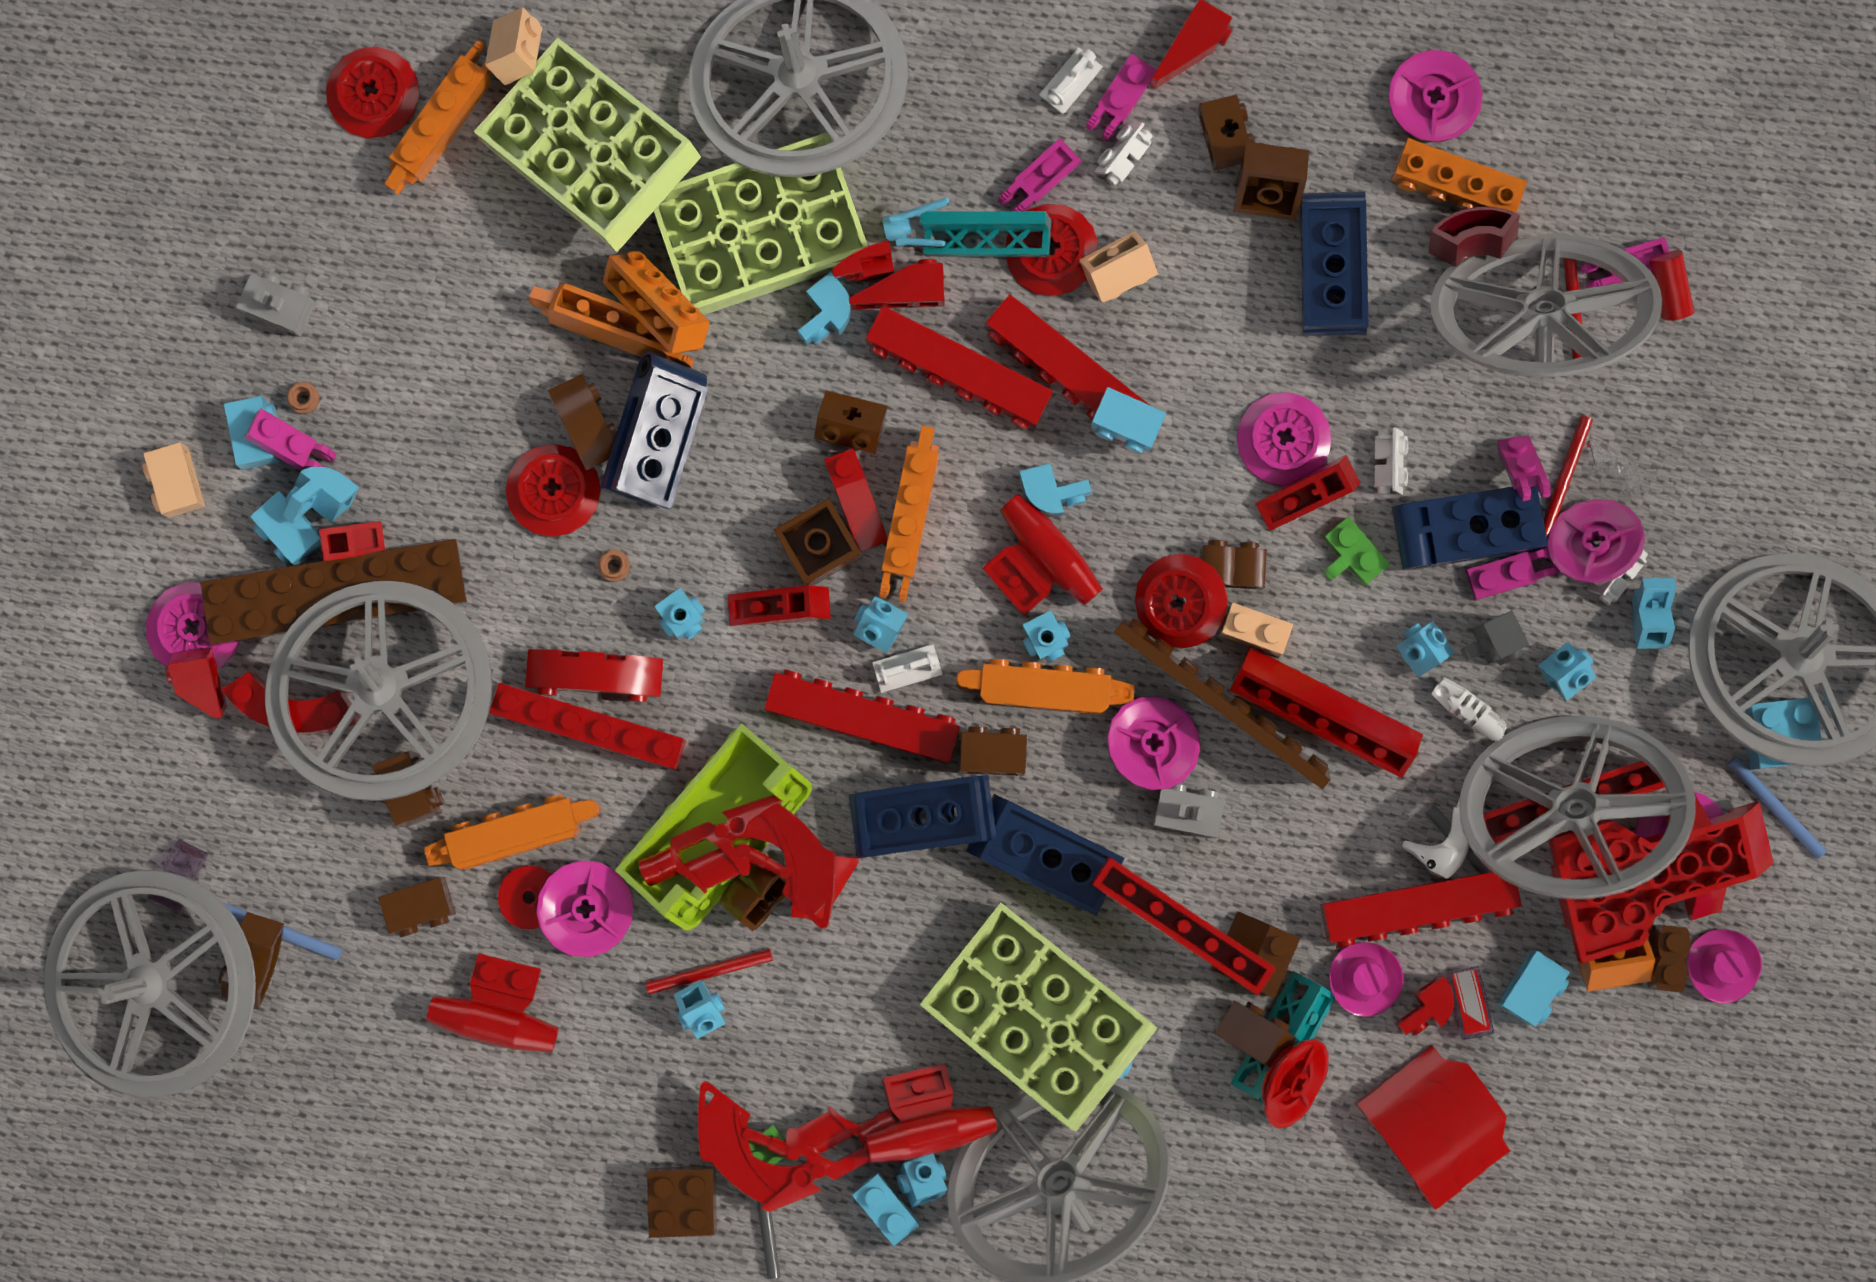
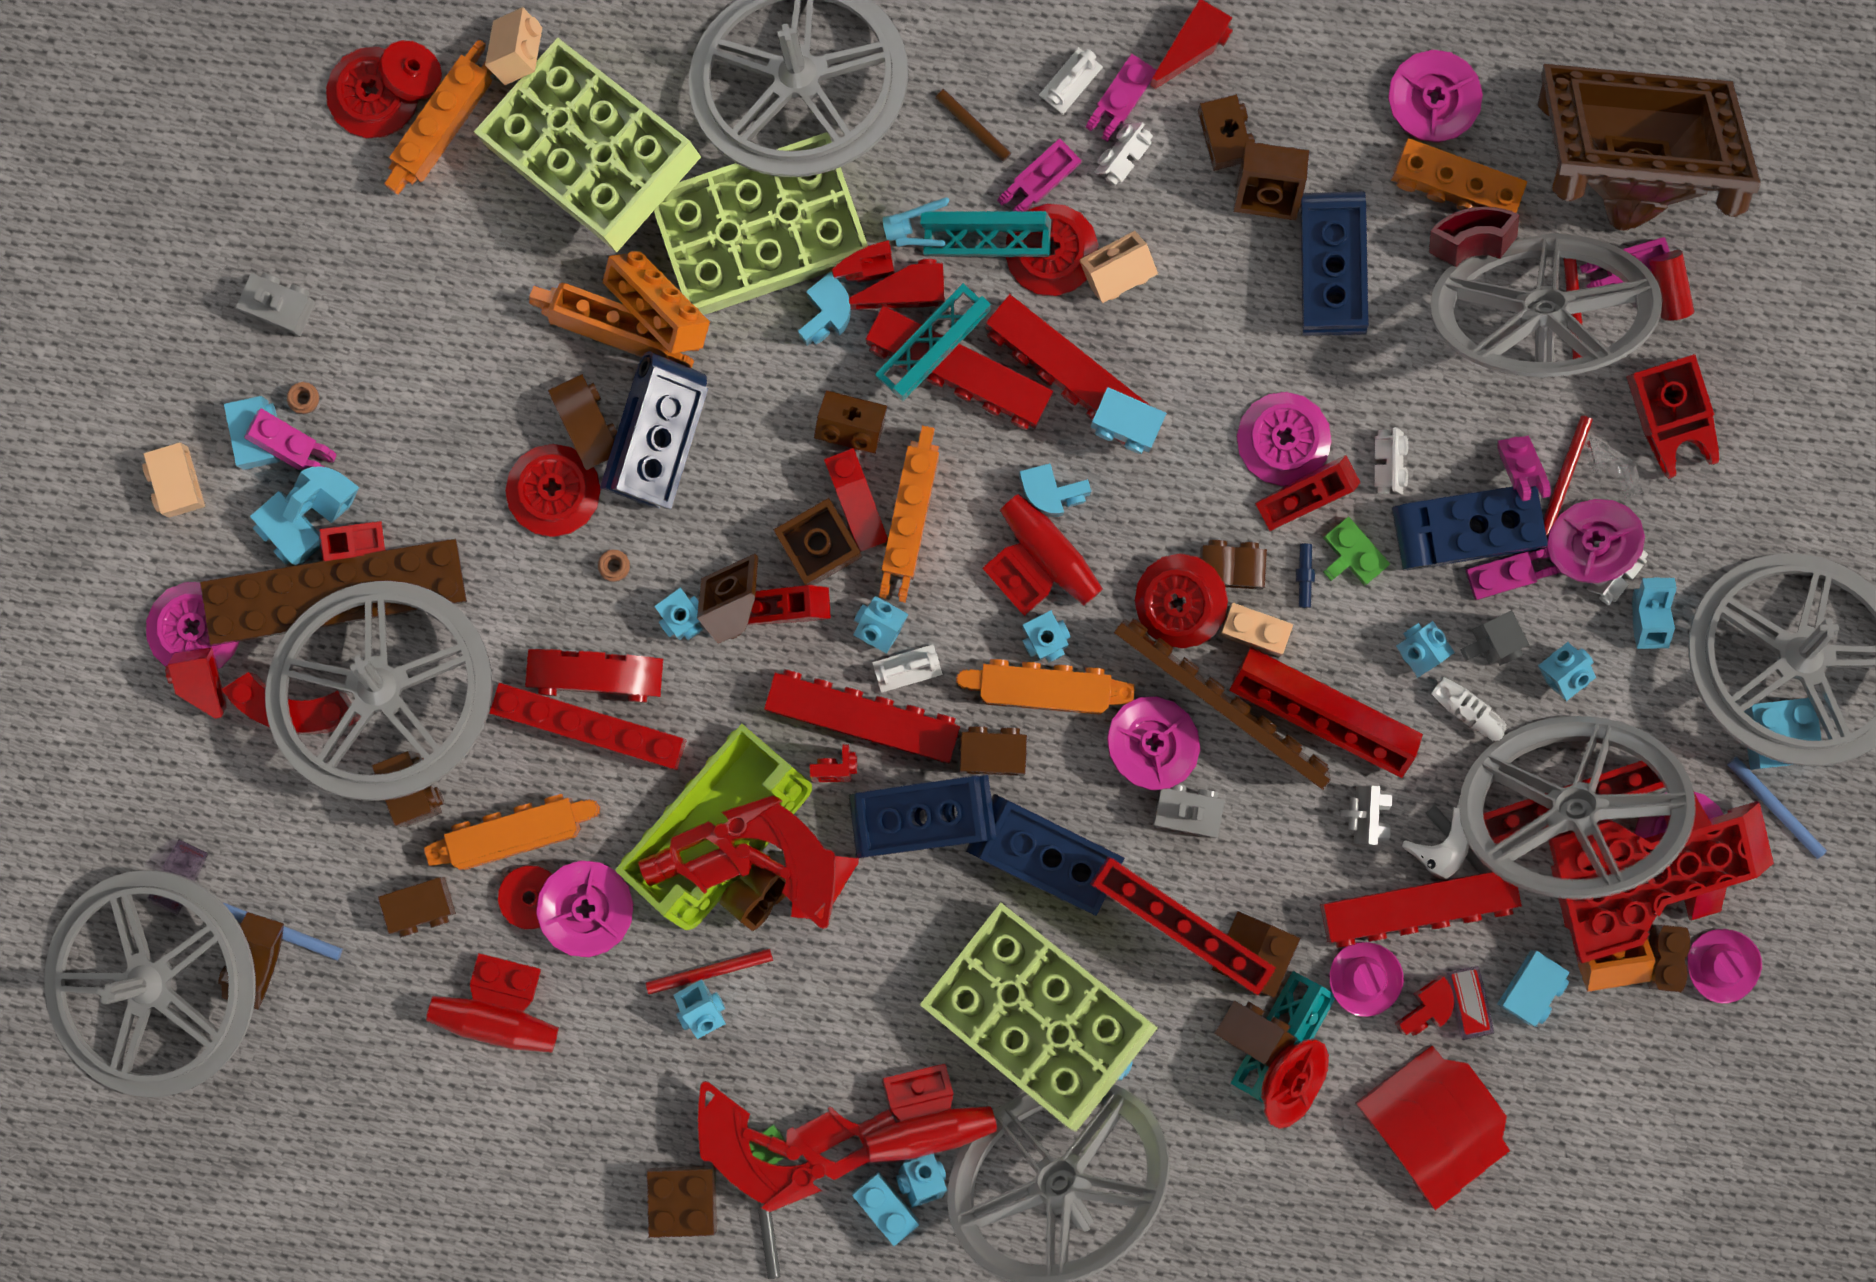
(404, 81): none -> red plate
(728, 599): none -> reddish brown slope
(830, 771): none -> red bracket
(943, 346): none -> teal fence
(973, 125): none -> reddish brown bar
(1305, 575): none -> dark blue bar
(1364, 815): none -> light grey hips
(1647, 141): none -> reddish brown piece
(1671, 424): none -> red brick

